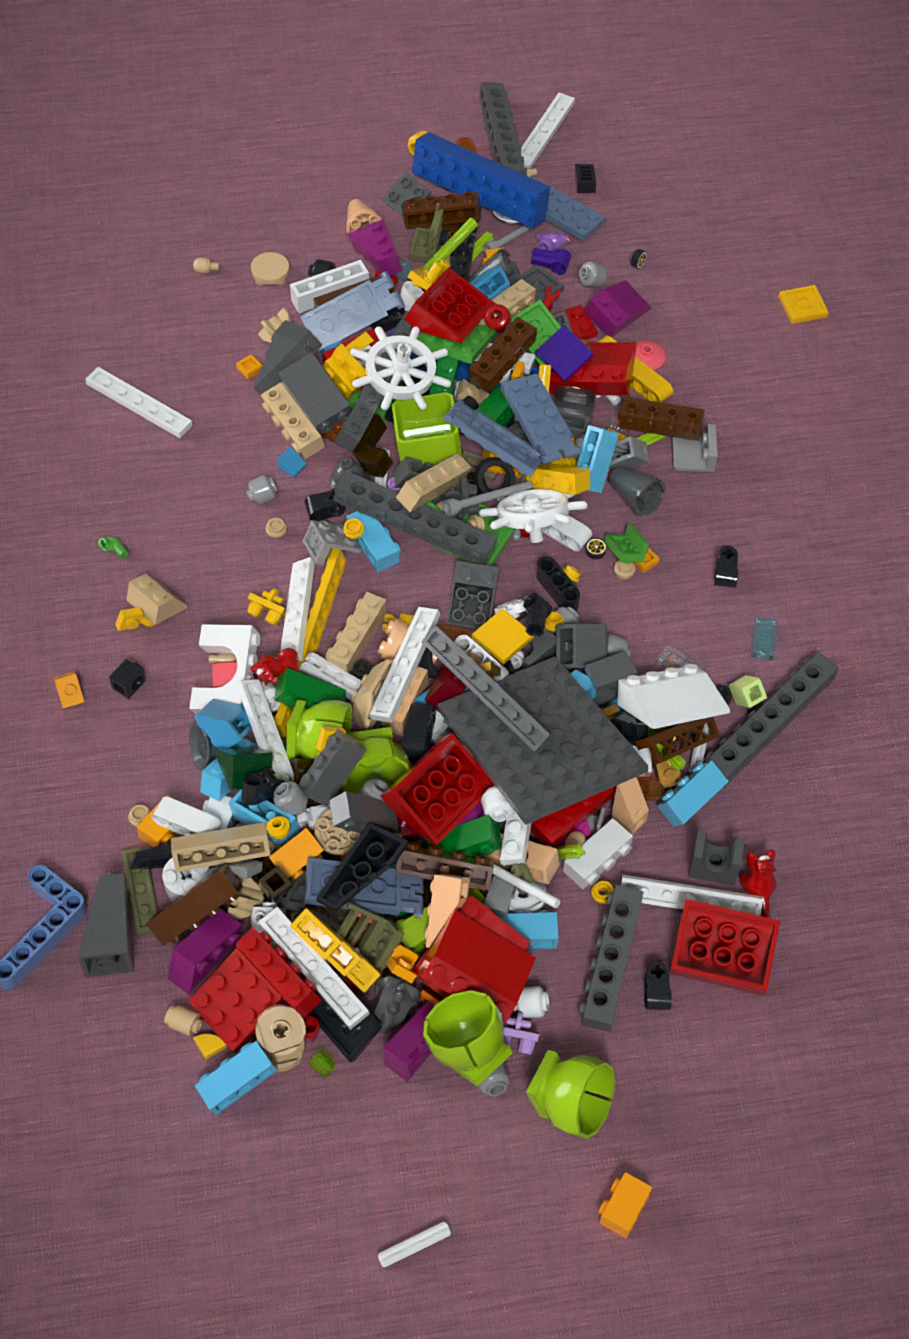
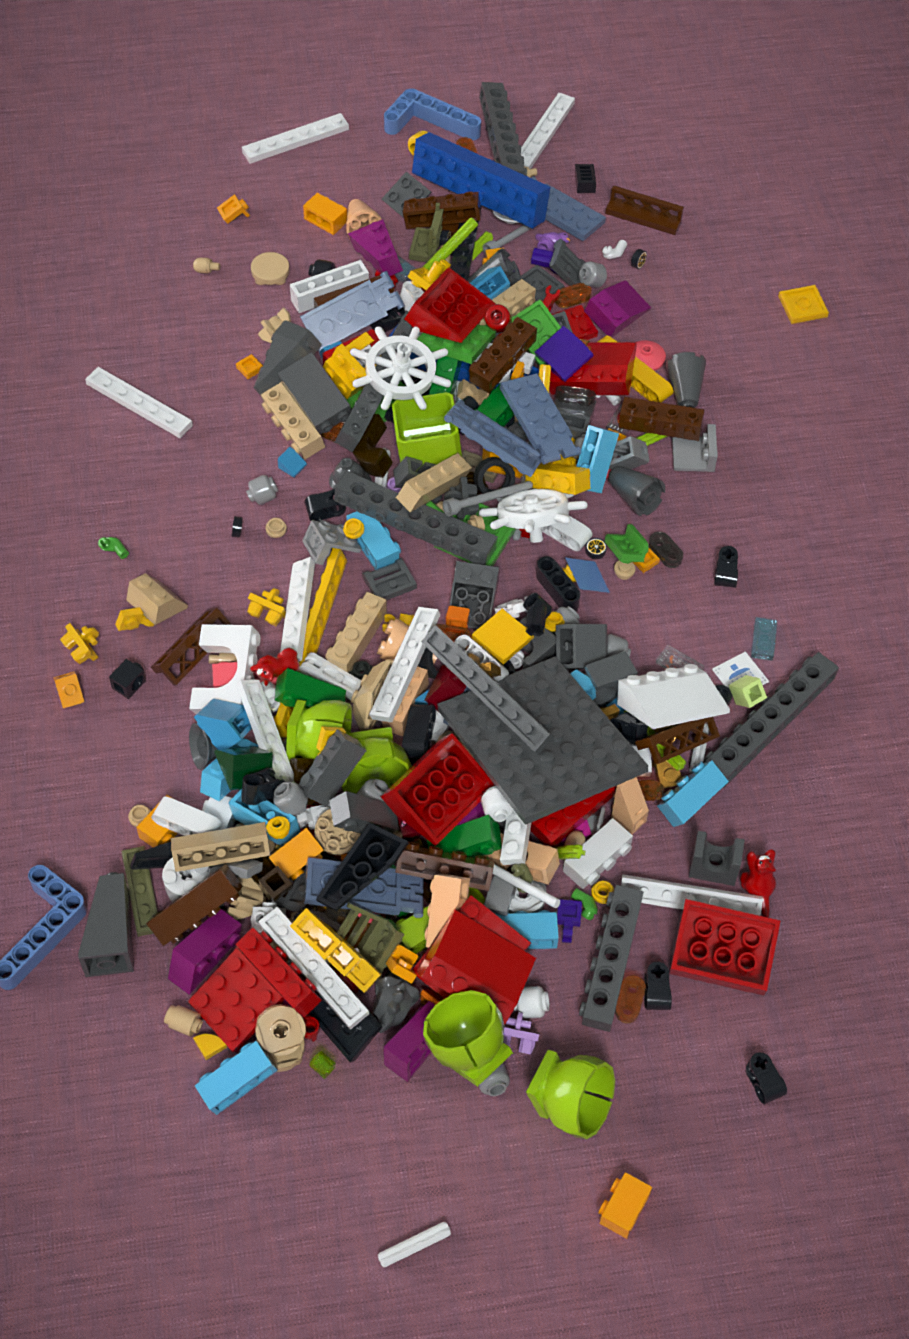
(83, 639): none -> yellow hips
(178, 649): none -> reddish brown fence
(233, 208): none -> light orange bracket
(237, 526): none -> black tile
(295, 138): none -> white plate
(325, 213): none -> light orange brick
(393, 584): none -> dark grey plate
(432, 110): none -> medium blue beam
(458, 616): none -> orange slope
(566, 263): none -> dark grey plate
(569, 915): none -> dark purple plate
(573, 295): none -> clear orange plate
(587, 575): none -> medium blue sticker
(588, 903): none -> bright green arm
(610, 253): none -> white arm
(630, 1000): none -> clear orange plate
(644, 213): none -> reddish brown fence
(668, 549): none -> clear smoke plate
(686, 377): none -> dark grey cone
(737, 668): none -> white sticker
(766, 1081): none -> black piece

